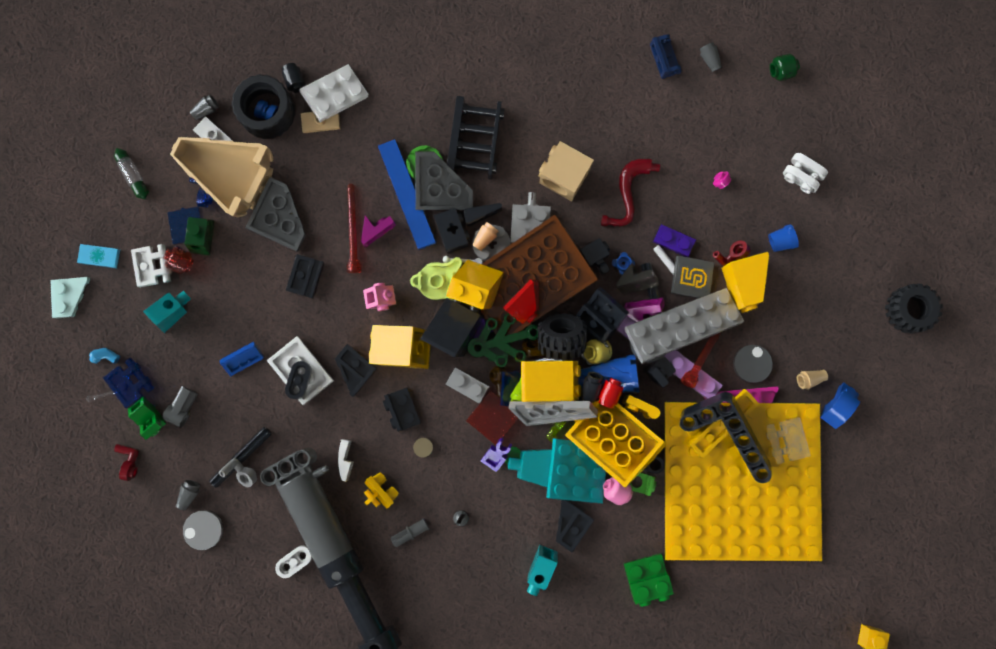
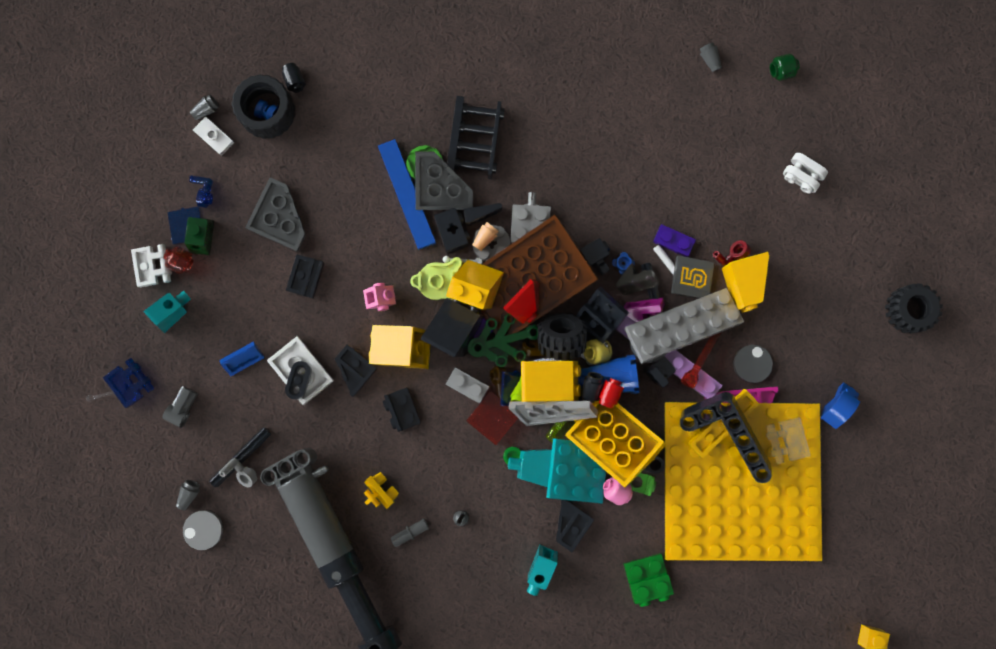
(67, 295): light aqua wing -> none
(98, 256): medium azure tile -> none
(102, 353): dark azure arm -> none
(128, 469): dark red plate -> none
(131, 173): piece -> none
(146, 417): green brick -> none
(226, 170): tan cone -> none
(294, 560): white plate -> none
(311, 123): tan plate -> none
(334, 93): white plate -> none
(345, 466): white slope -> none
(354, 264): clear red piece -> none
(373, 233): magenta slope -> none
(423, 447): dark tan tile -> none
(496, 455): plate -> none
(565, 170): tan brick -> none
(630, 170): dark red animal -> none
(635, 405): yellow plate -> none
(665, 56): dark blue hinge -> none
(722, 179): dark pink plate -> none
(784, 239): blue piece -> none
(809, 379): tan cone -> none

